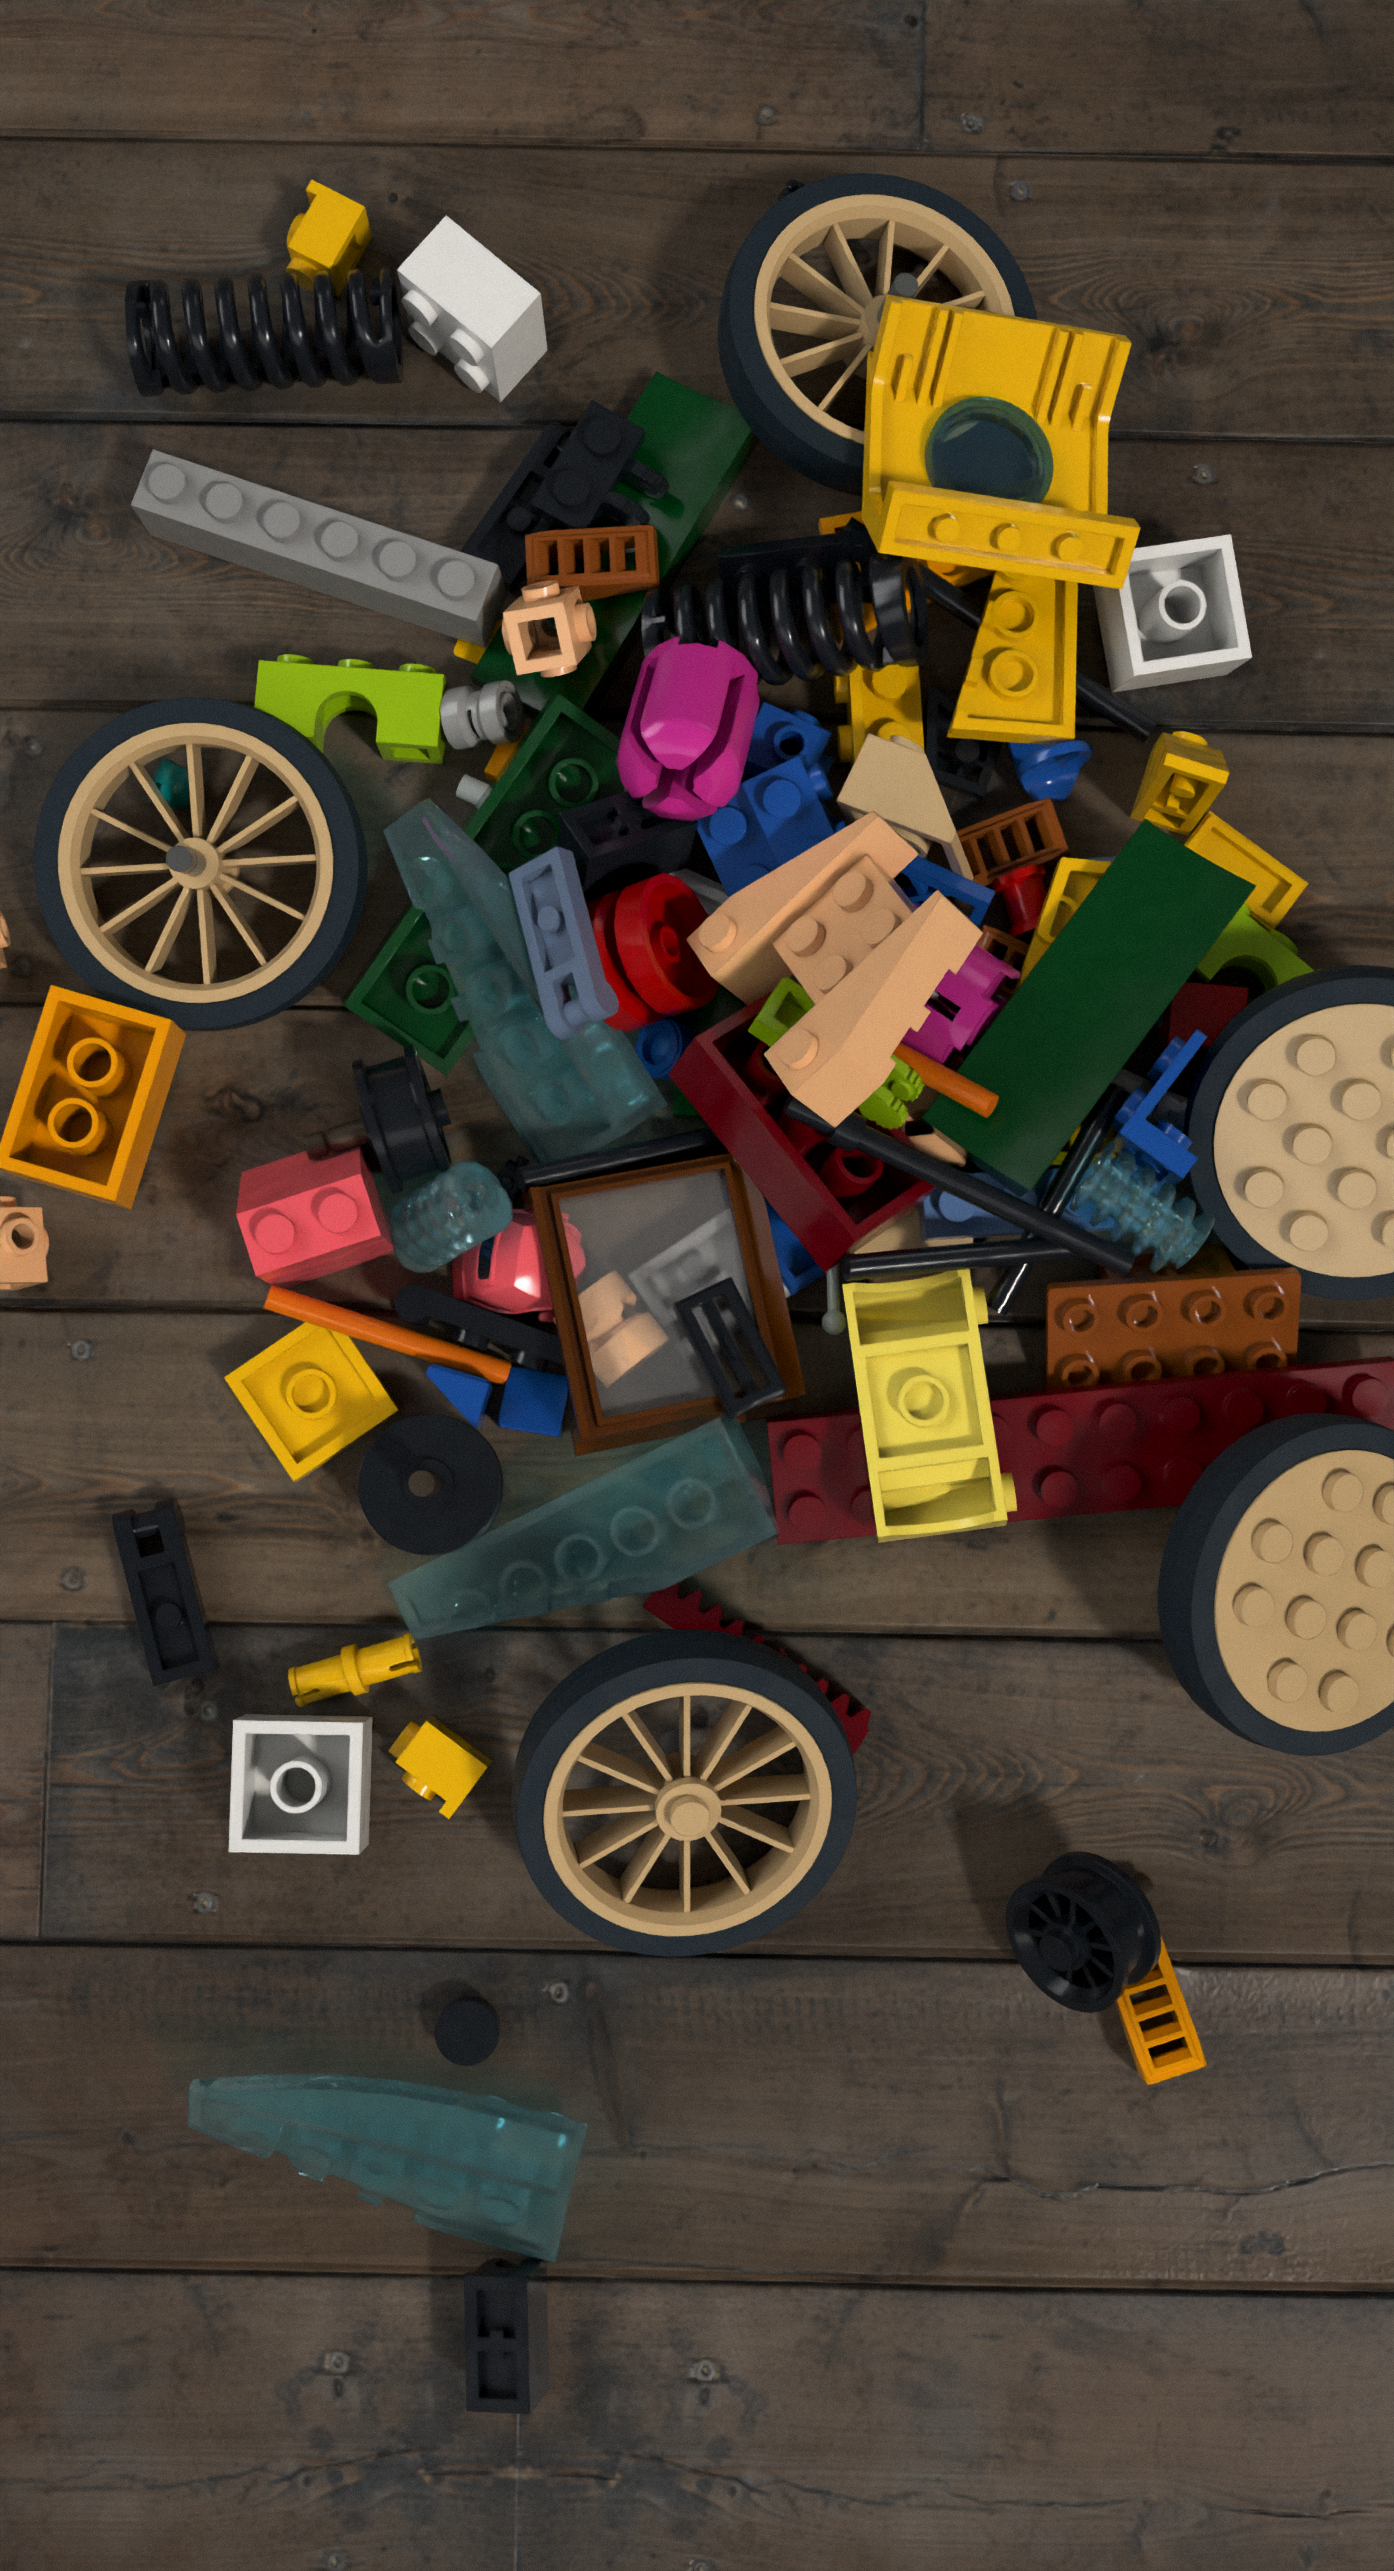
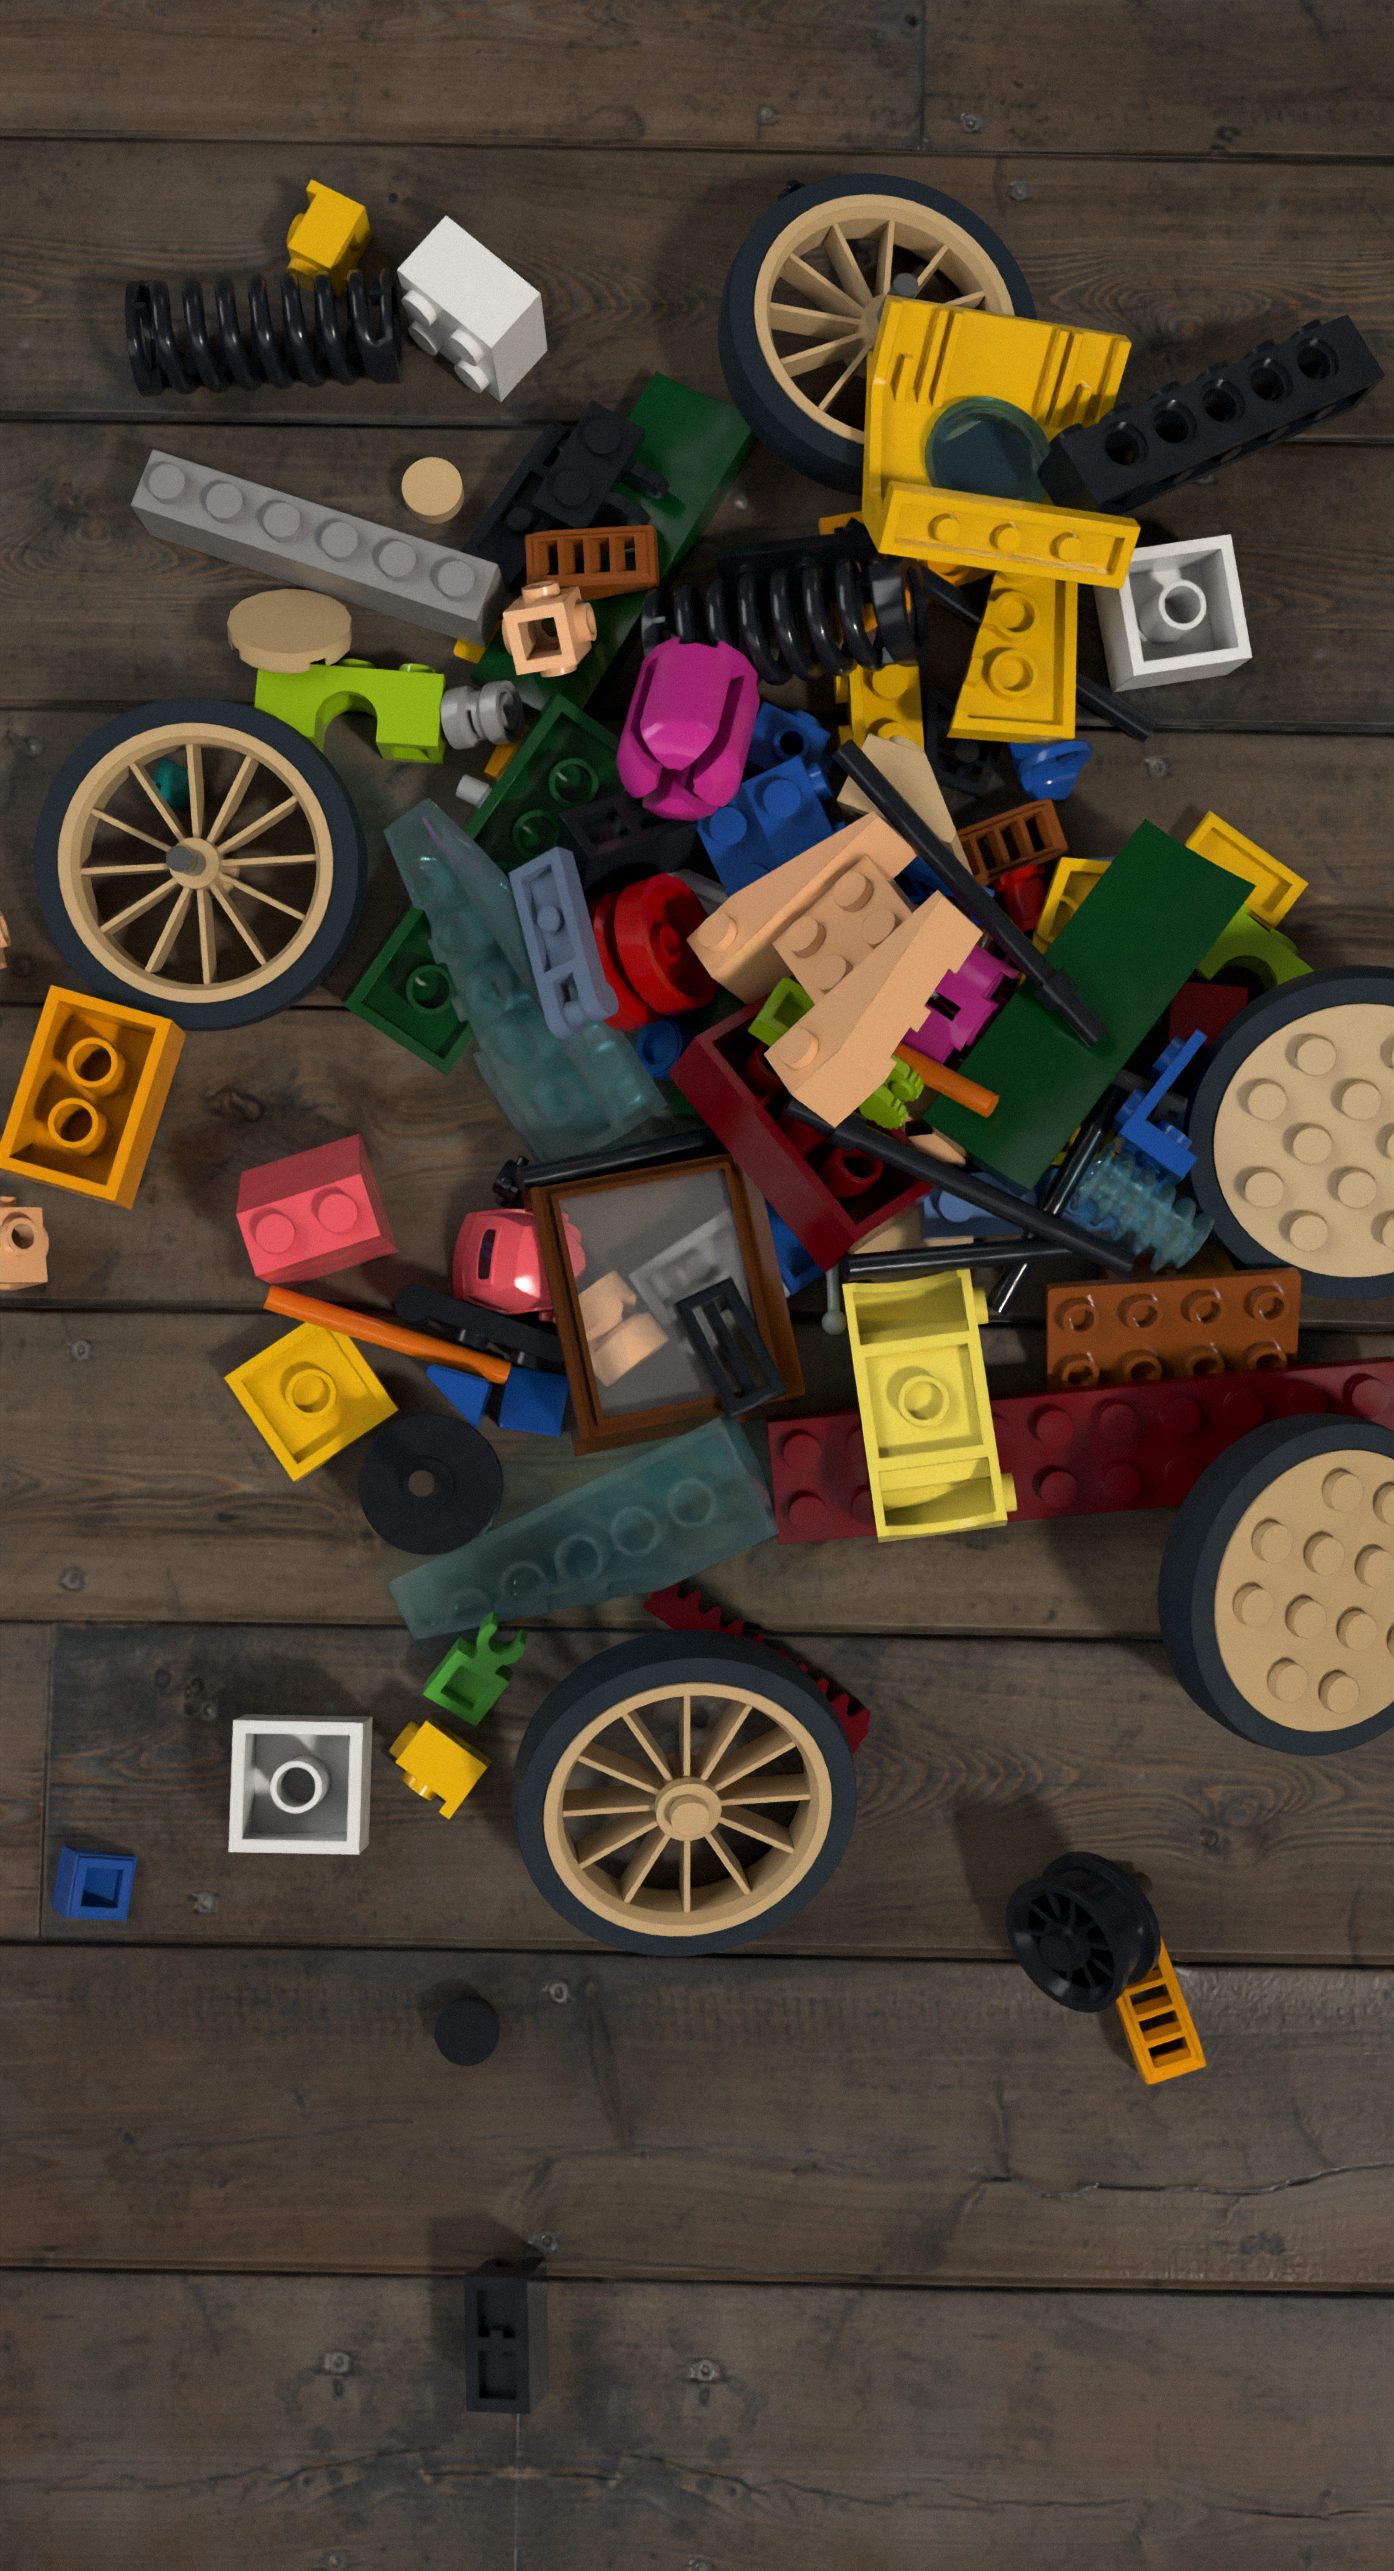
(93, 1884): none -> blue slope
(165, 1593): black plate -> none
(289, 630): none -> tan tile
(354, 1669): yellow pin -> none
(398, 1120): black wheel -> none
(432, 490): none -> tan tile
(448, 1217): clear light blue piece -> none
(450, 2155): clear light blue wedge -> none
(475, 1676): none -> bright green plate
(1054, 987): none -> black bar
(1179, 782): yellow slope -> none
(1210, 421): none -> black brick

